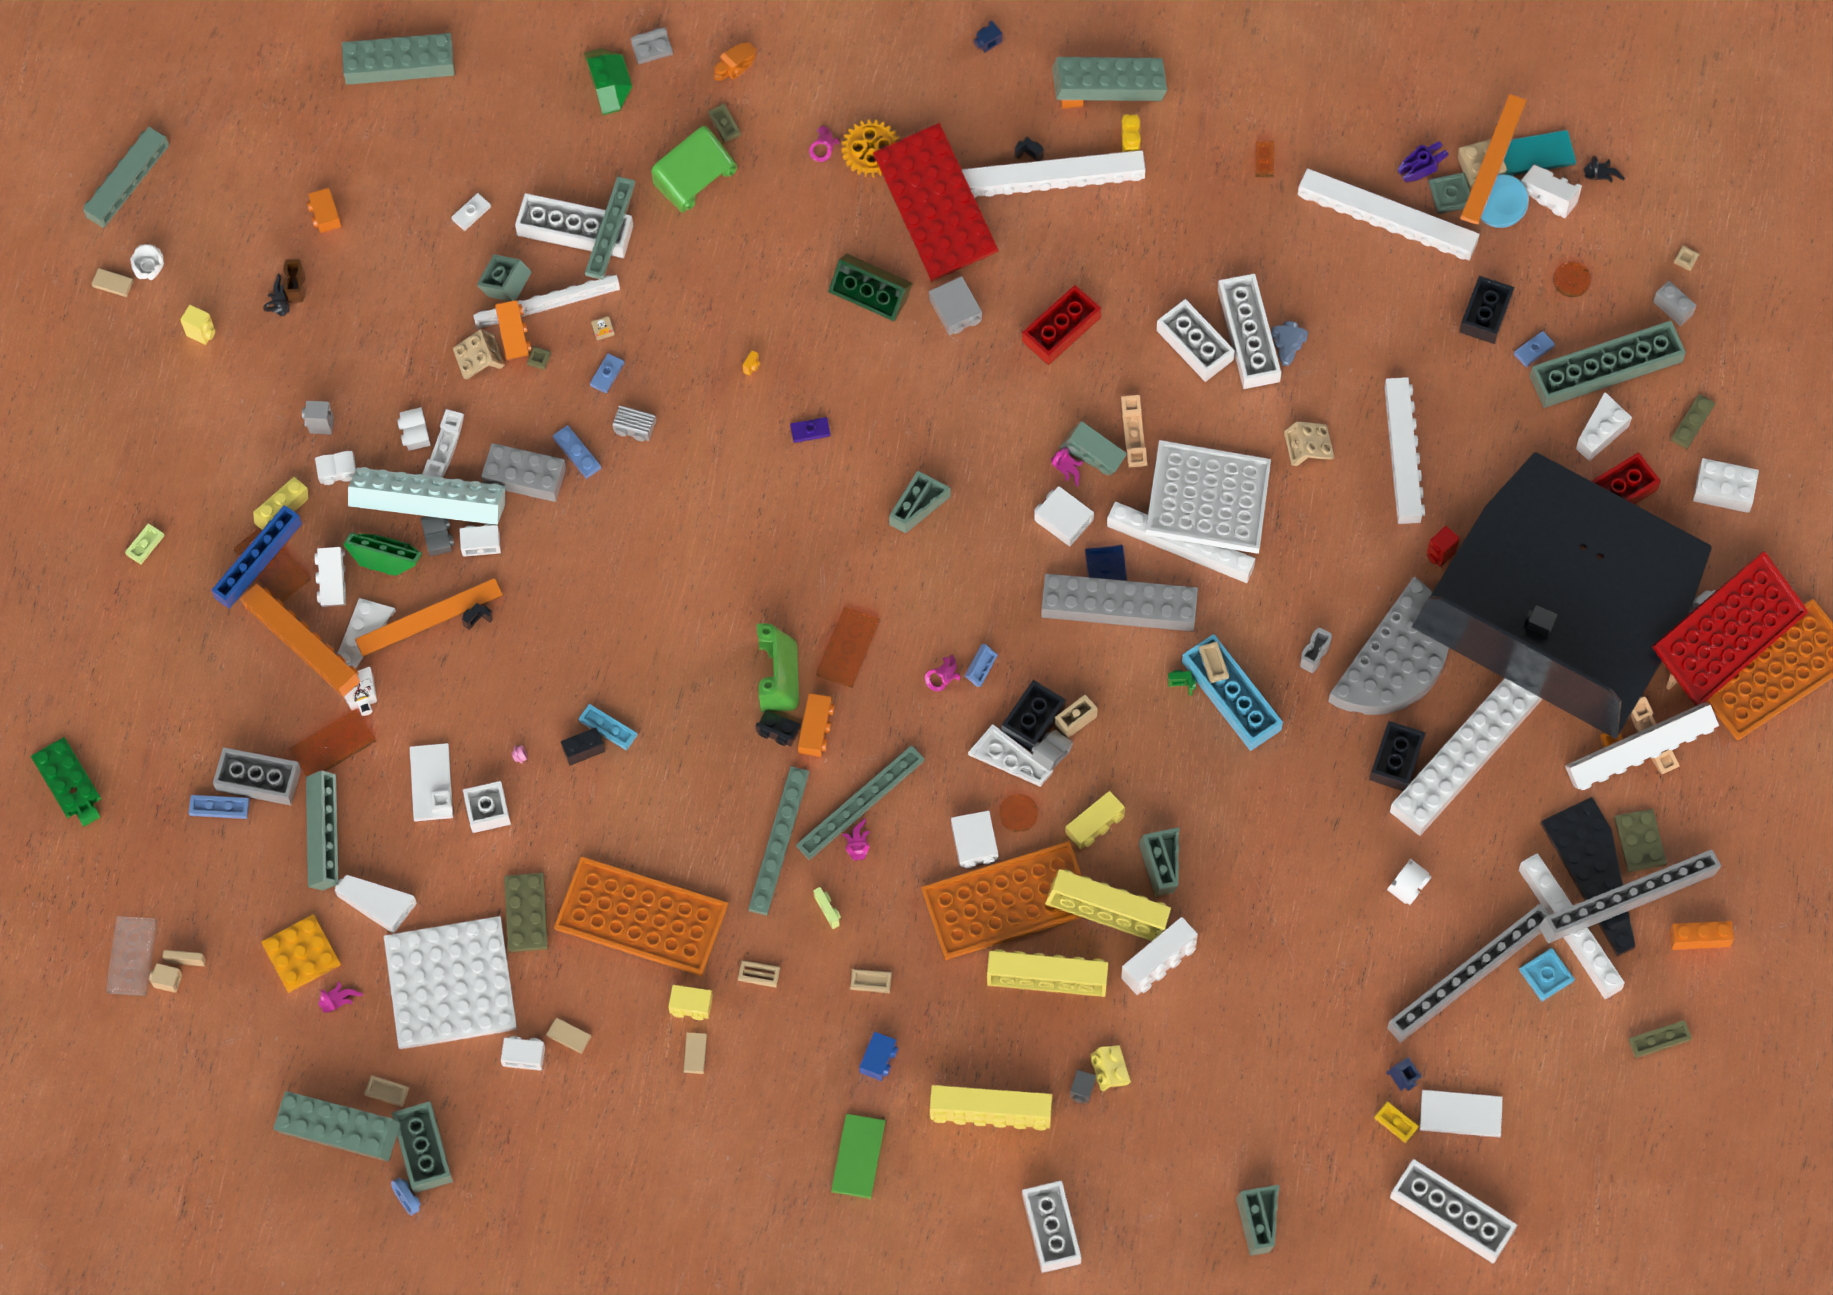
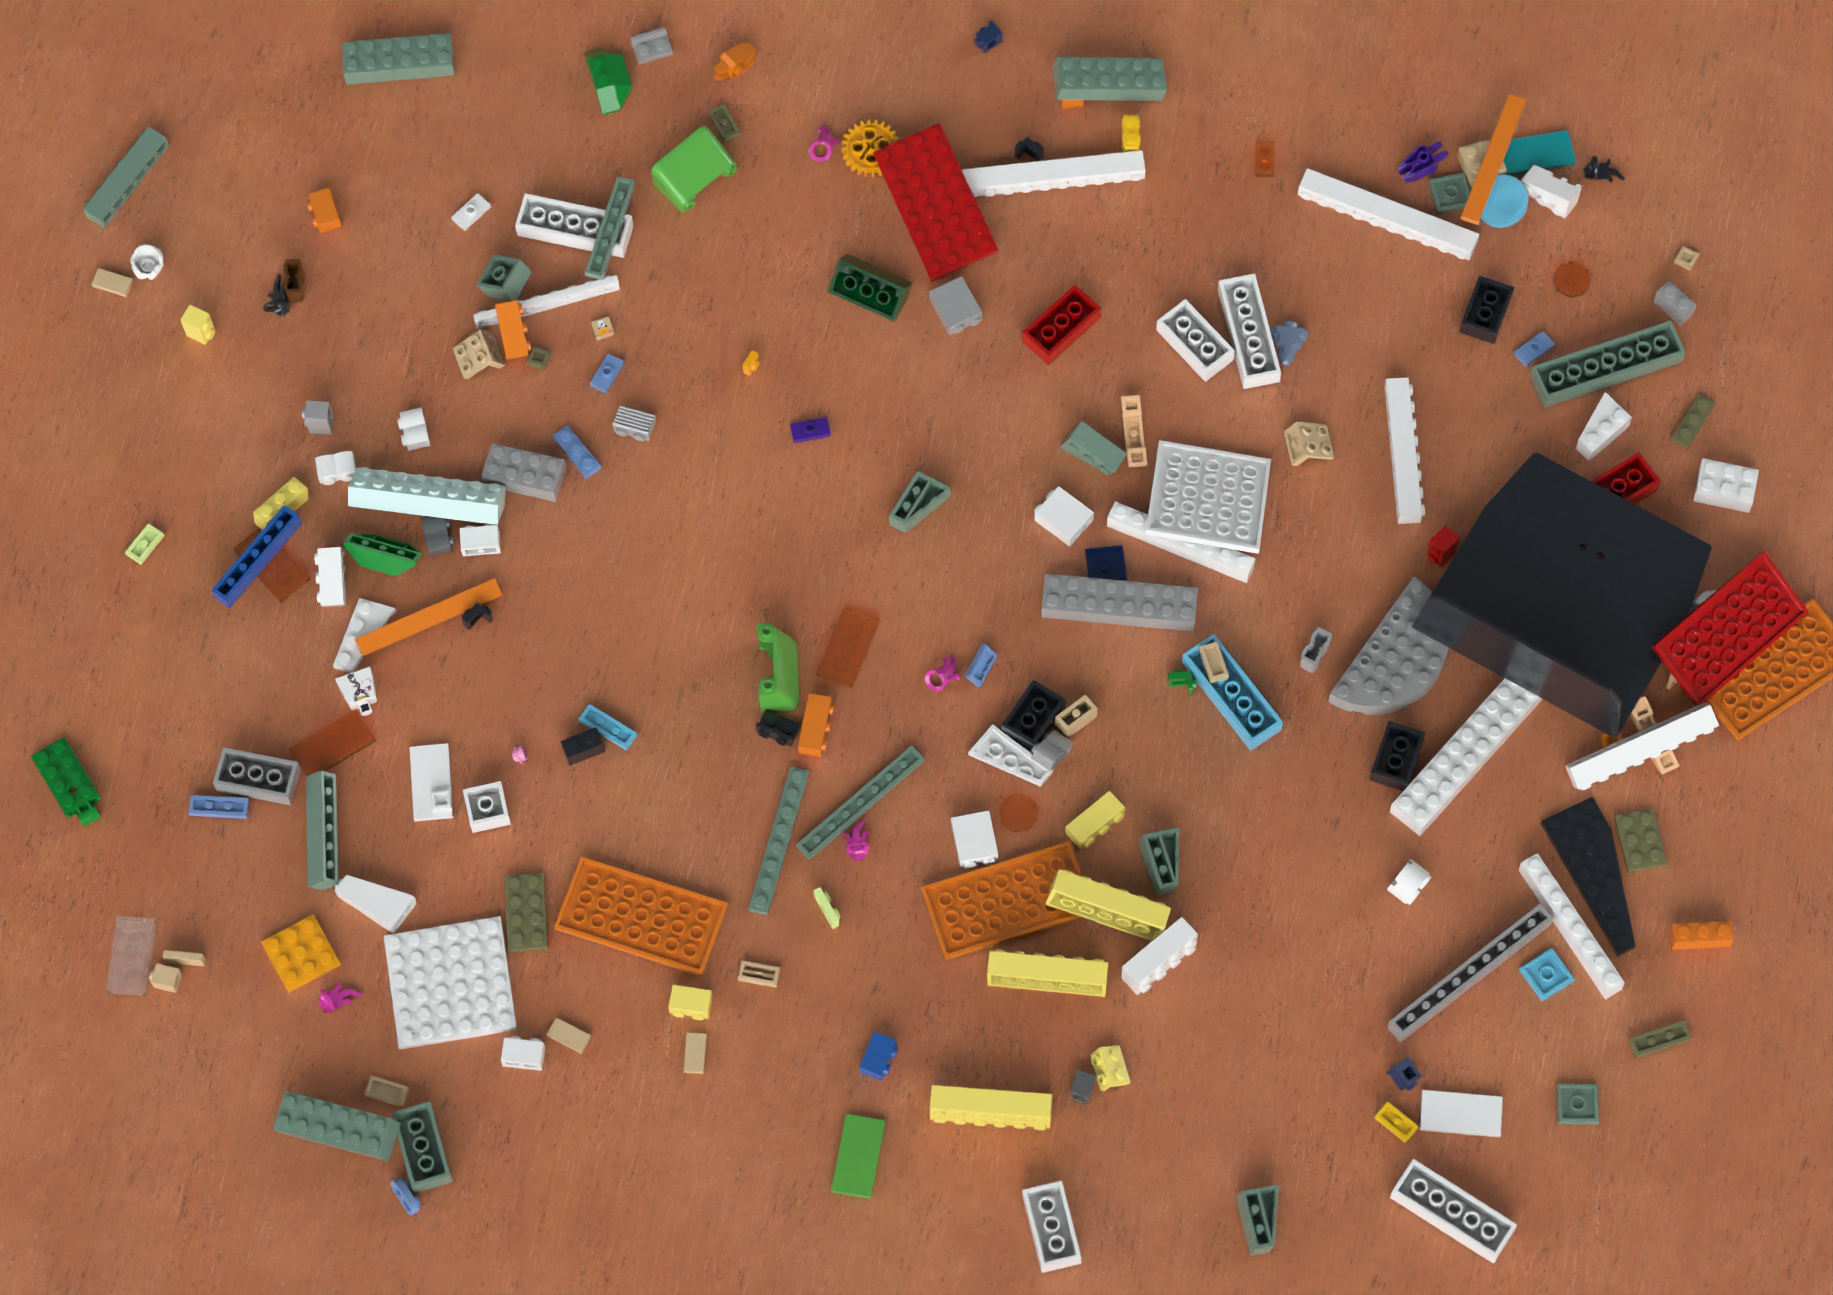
(300, 639): orange brick -> none
(445, 444): white slope -> none
(870, 981): tan tile -> none
(1065, 463): dark pink piece -> none
(1541, 621): dark grey brick -> none
(1577, 1104): none -> sand green tile
(1629, 896): light grey brick -> none

